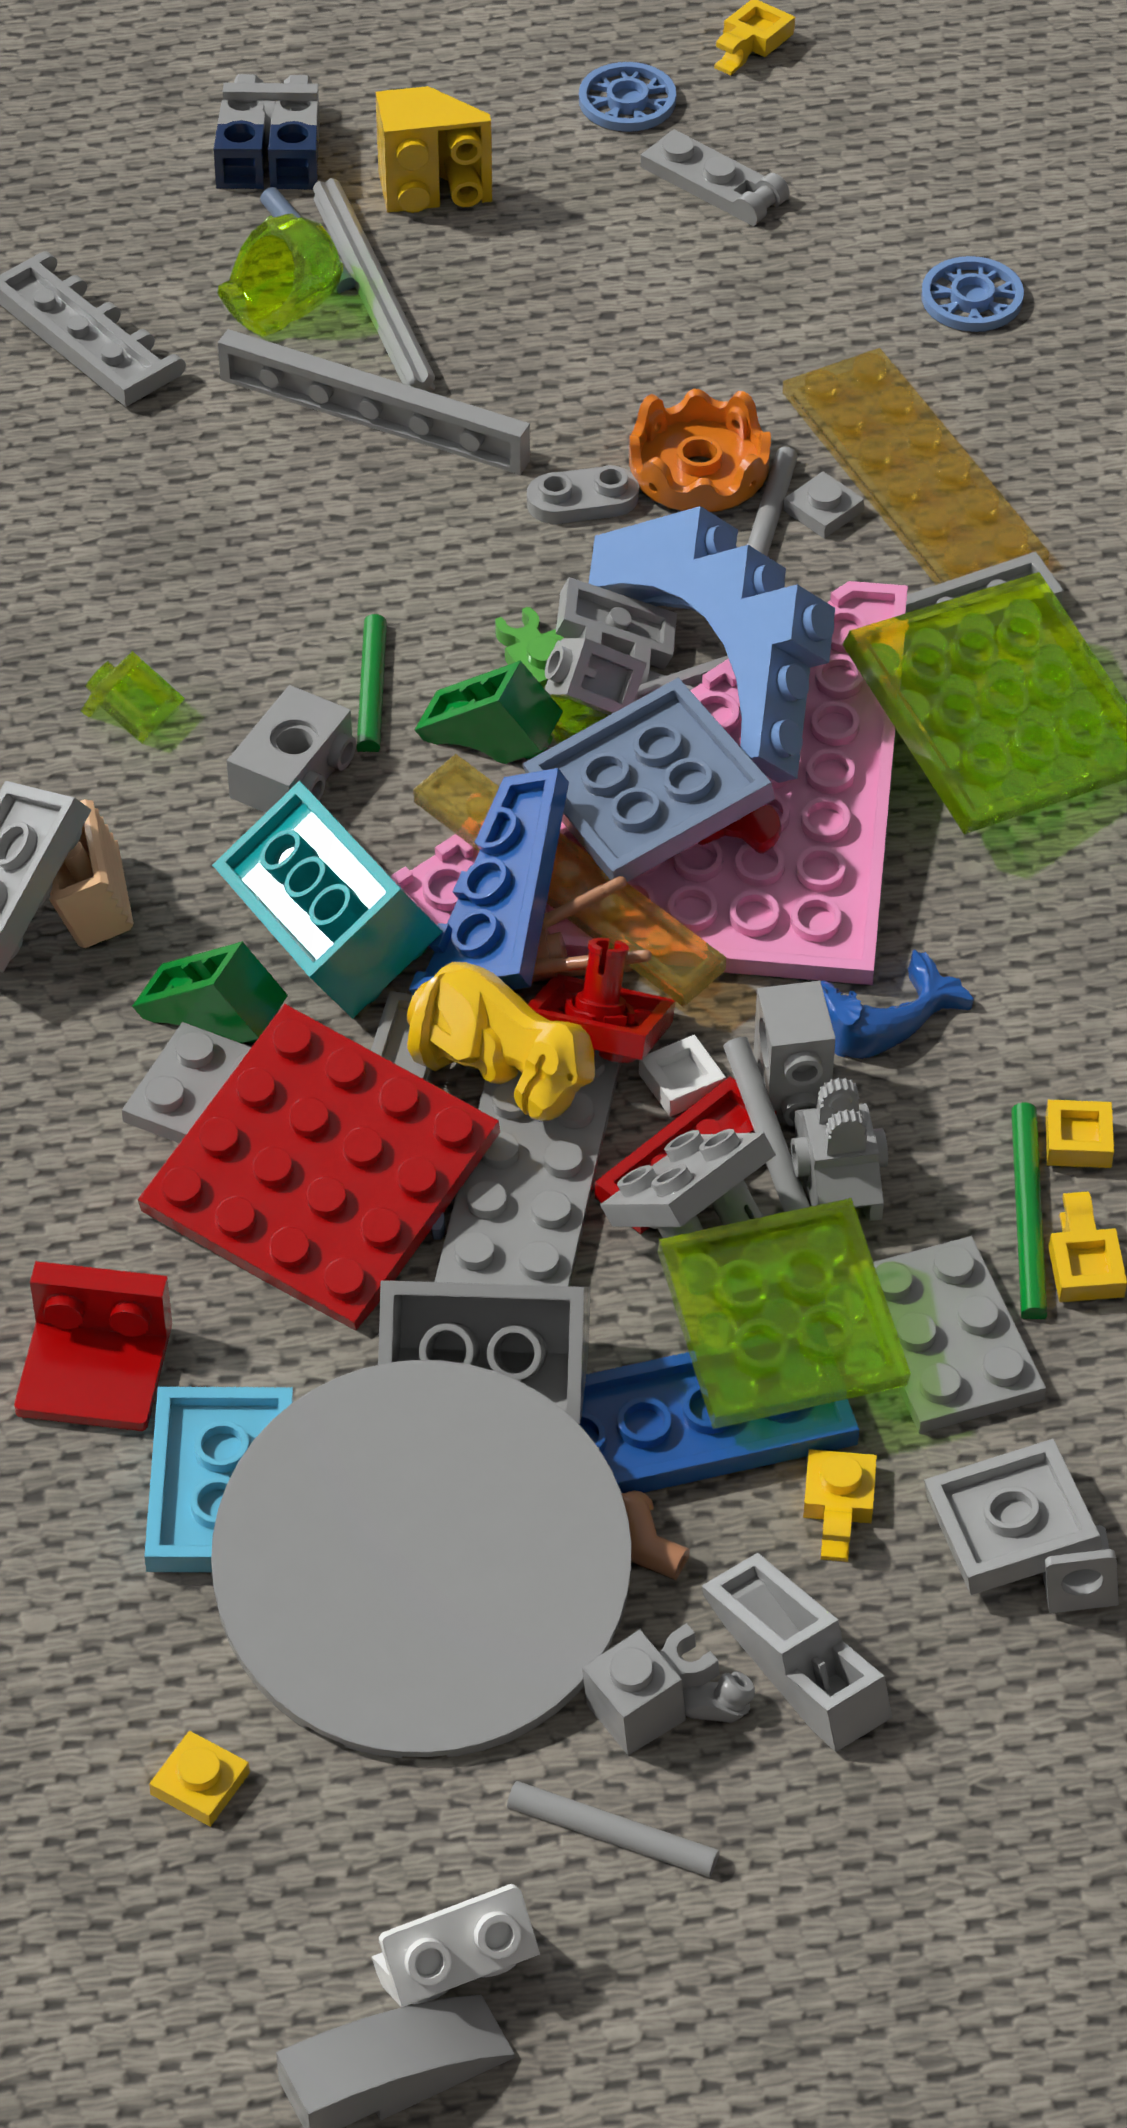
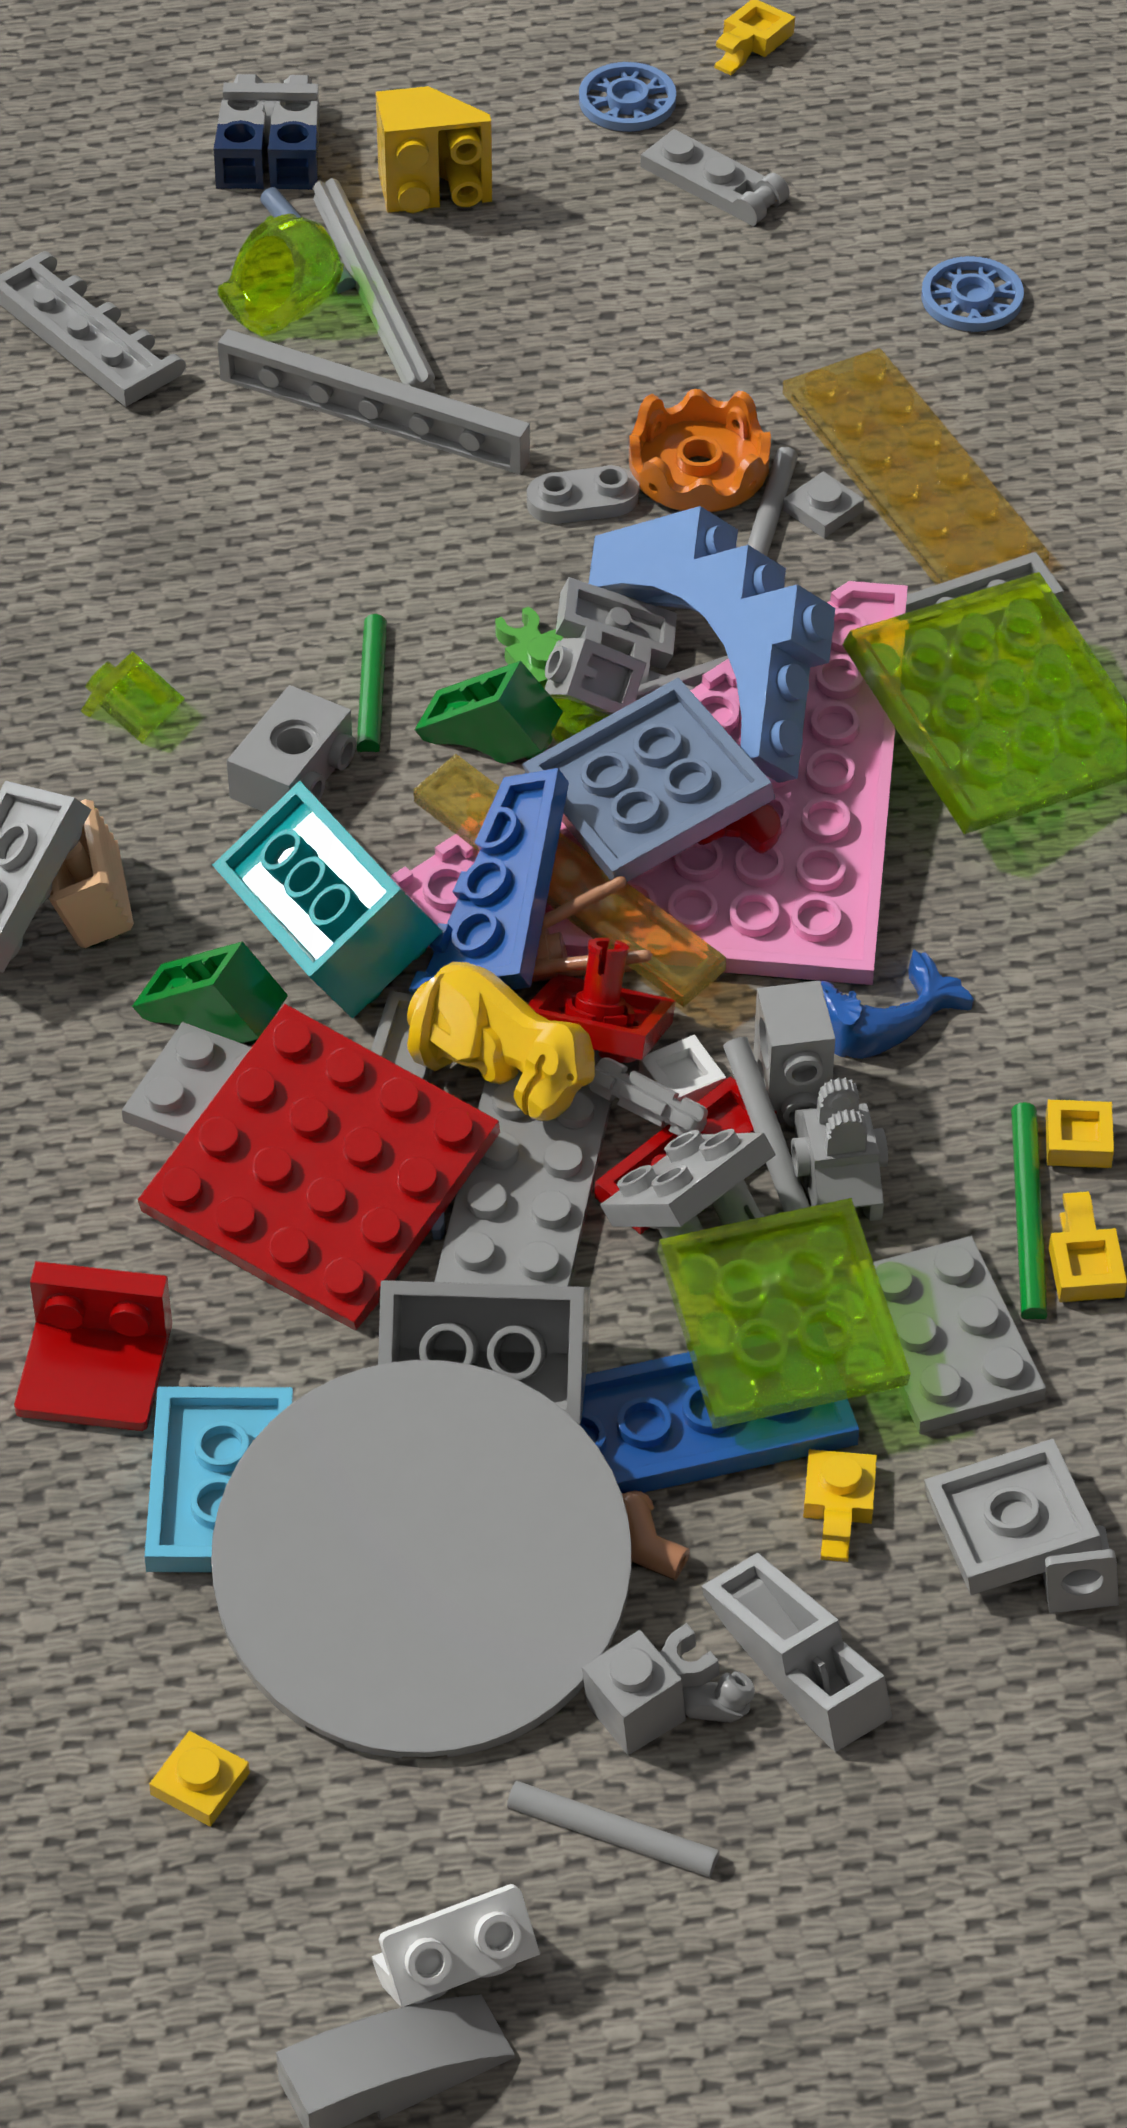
(647, 1098): none -> light grey axle

